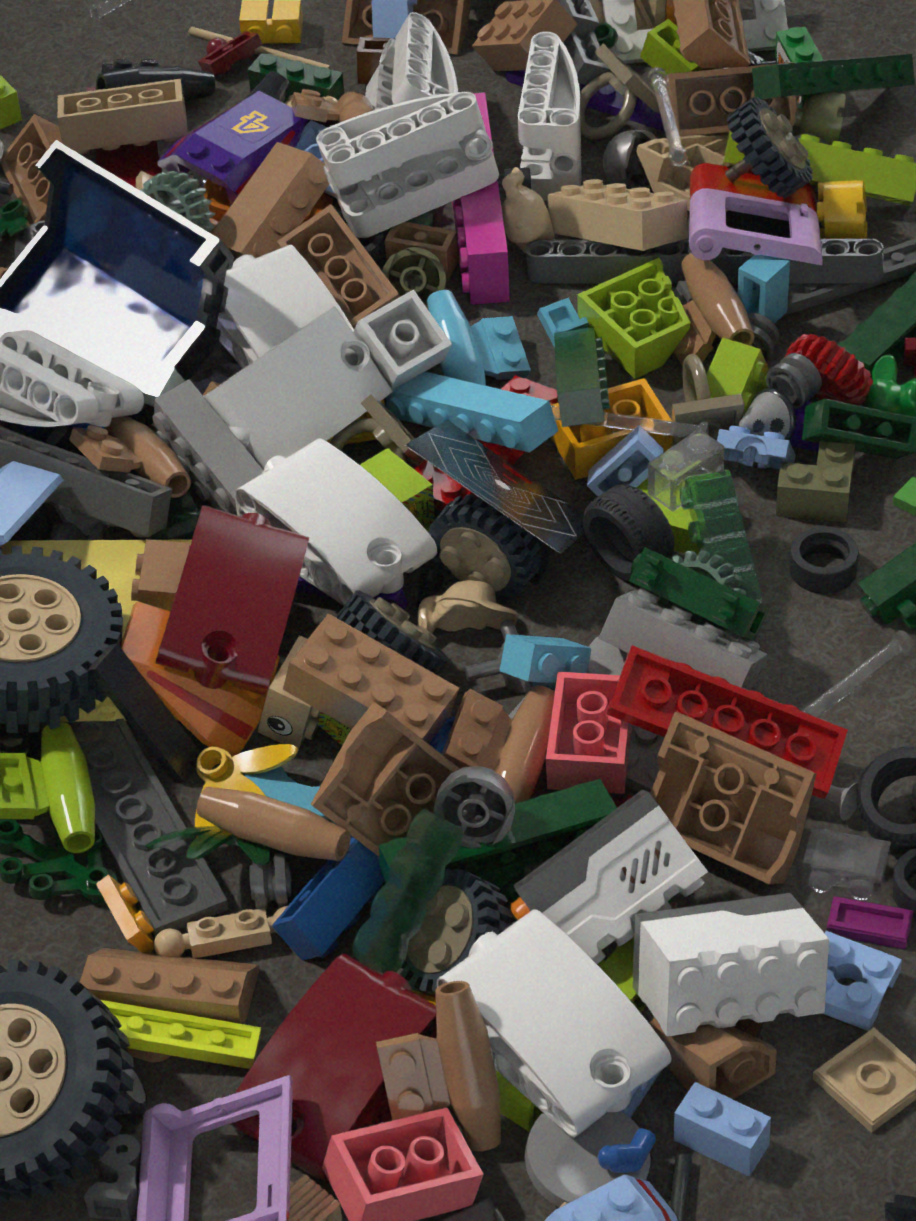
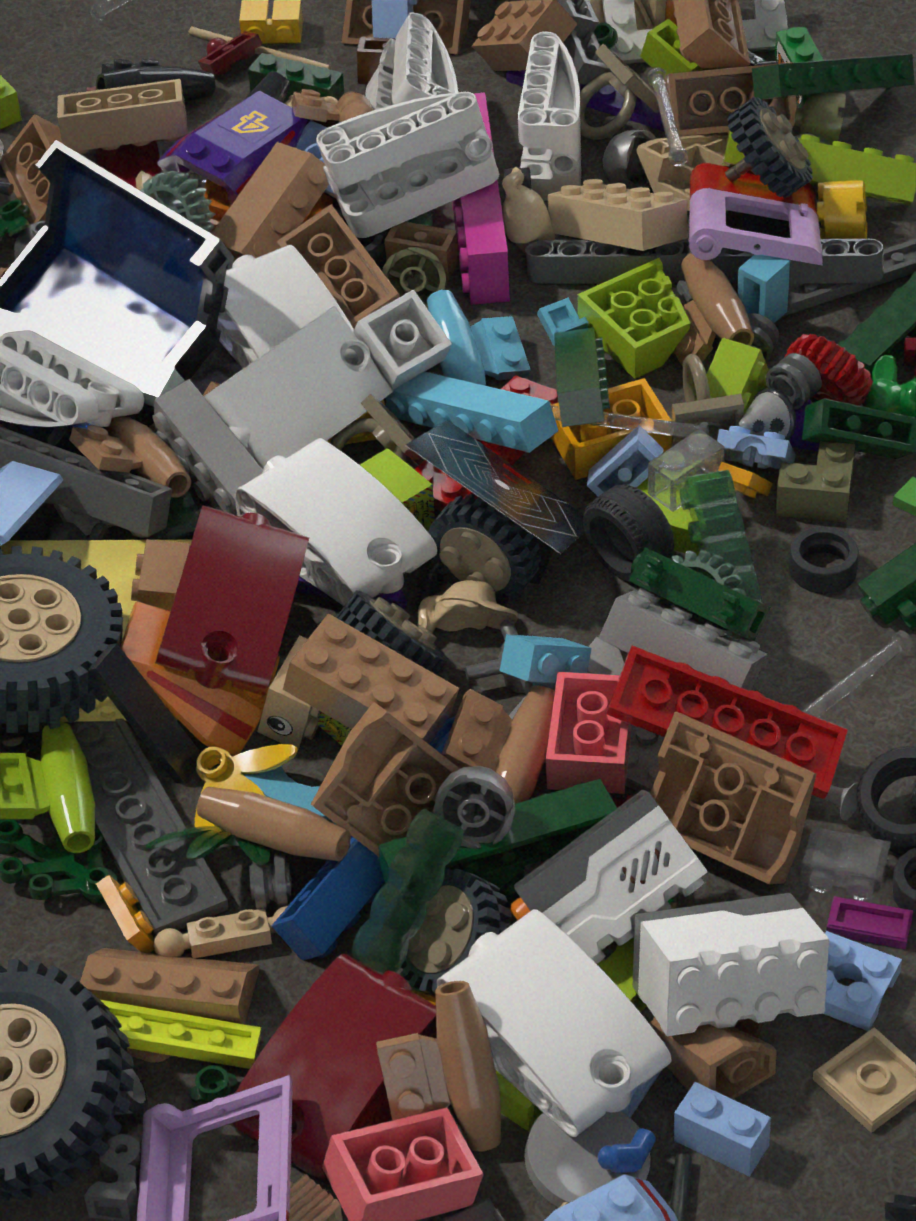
(210, 1077): none -> dark green plate
(746, 481): none -> light orange plate

